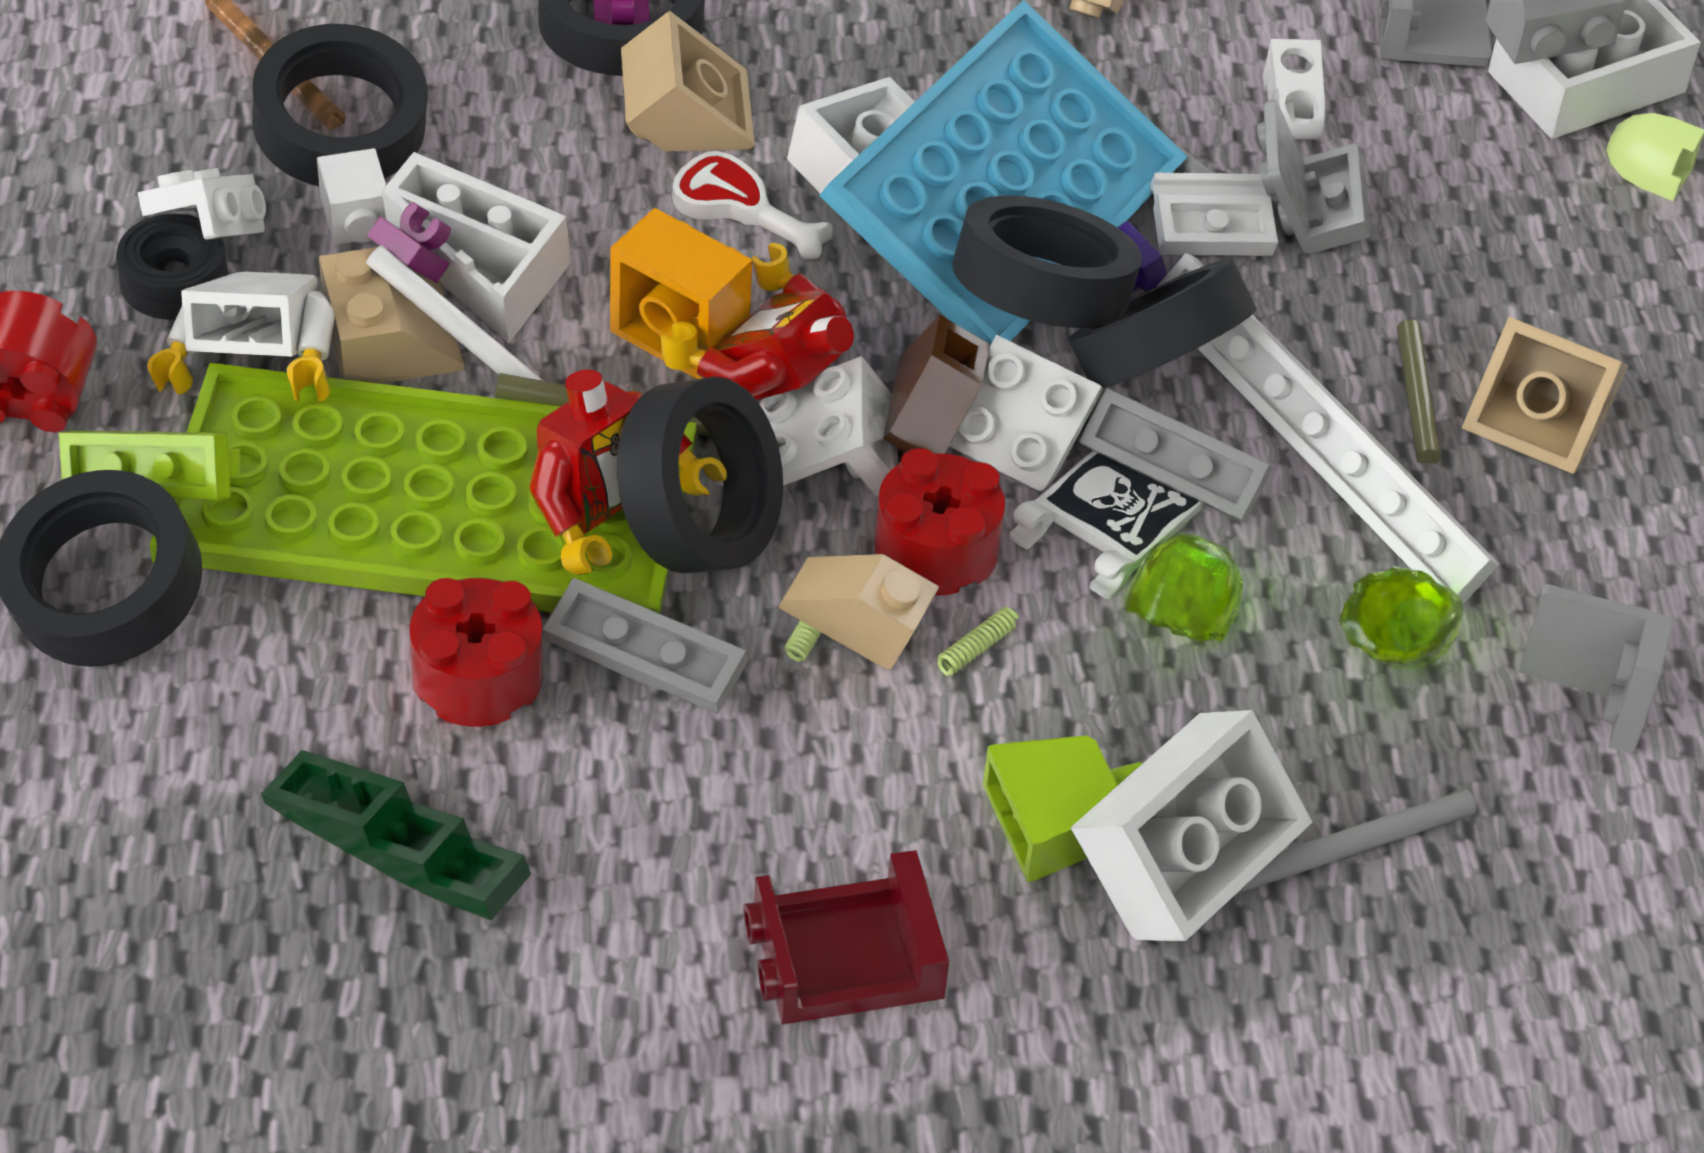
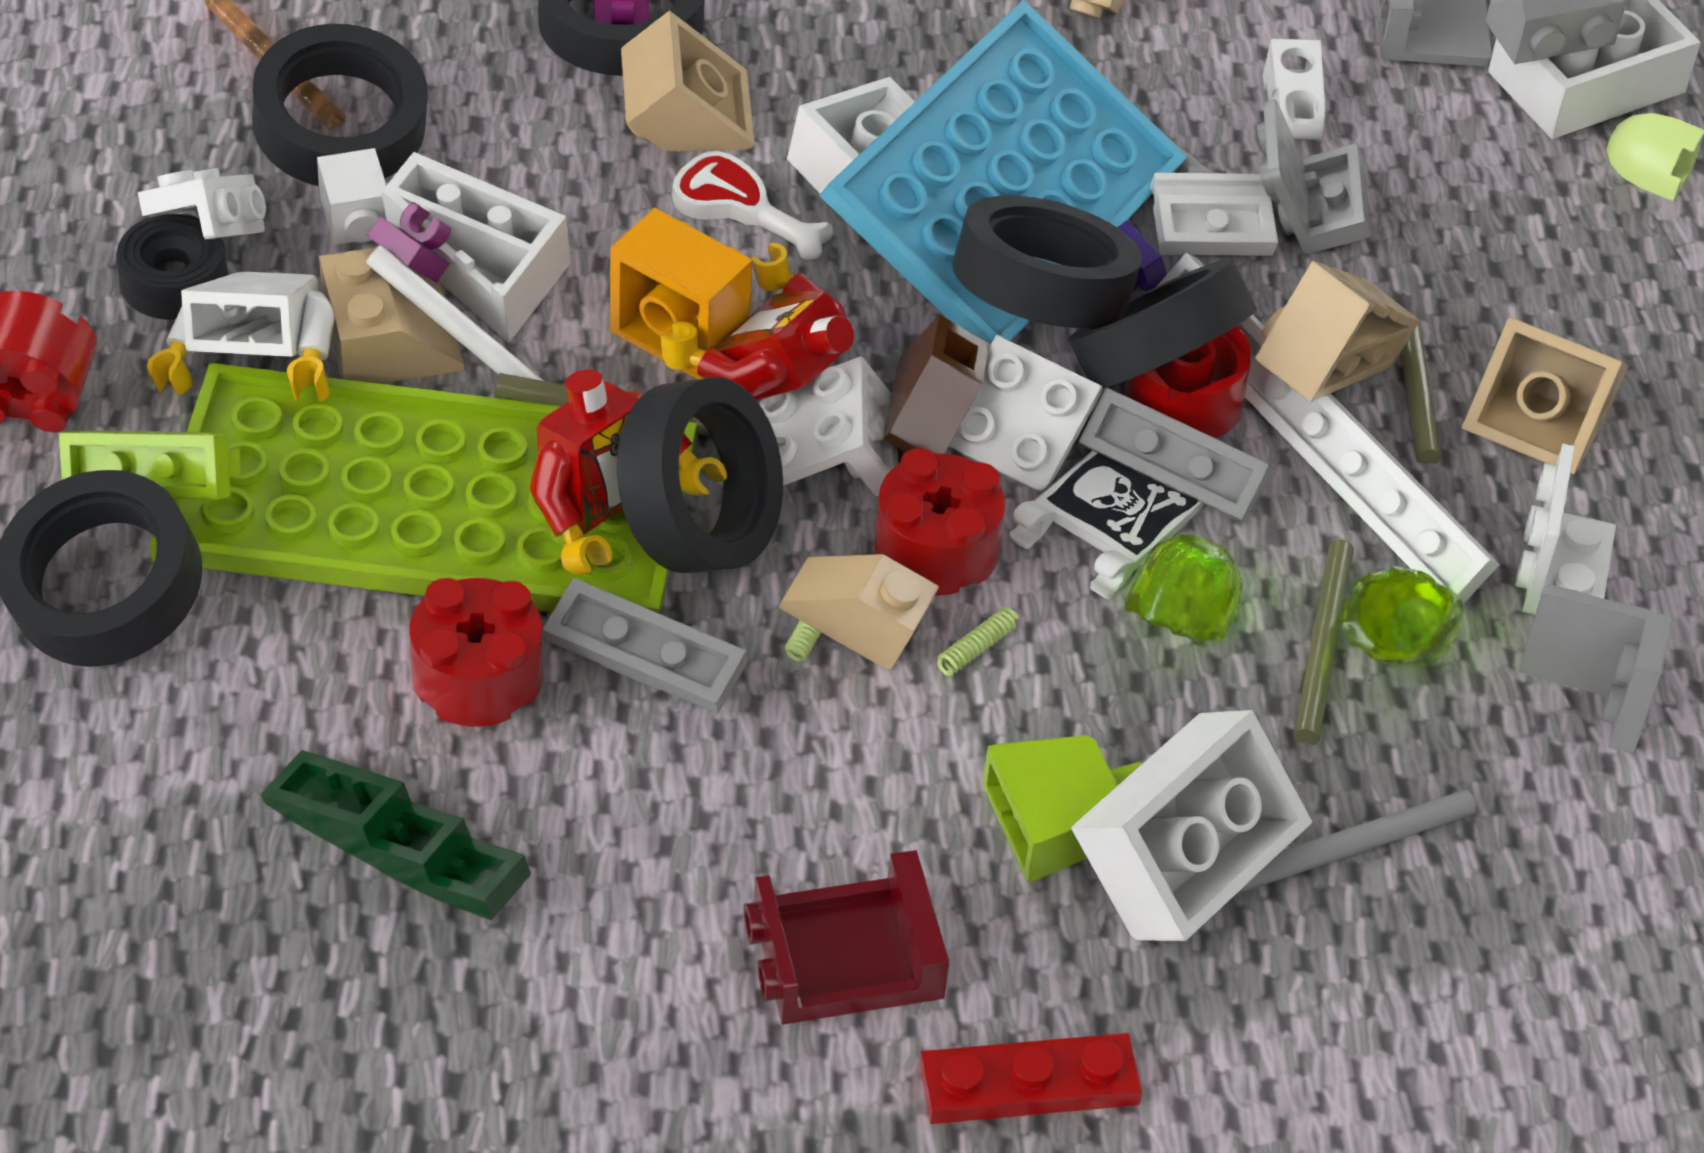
(1030, 1078): none -> red plate
(1201, 386): none -> red brick
(1323, 643): none -> olive bar
(1333, 333): none -> tan wedge
(1567, 547): none -> white bracket

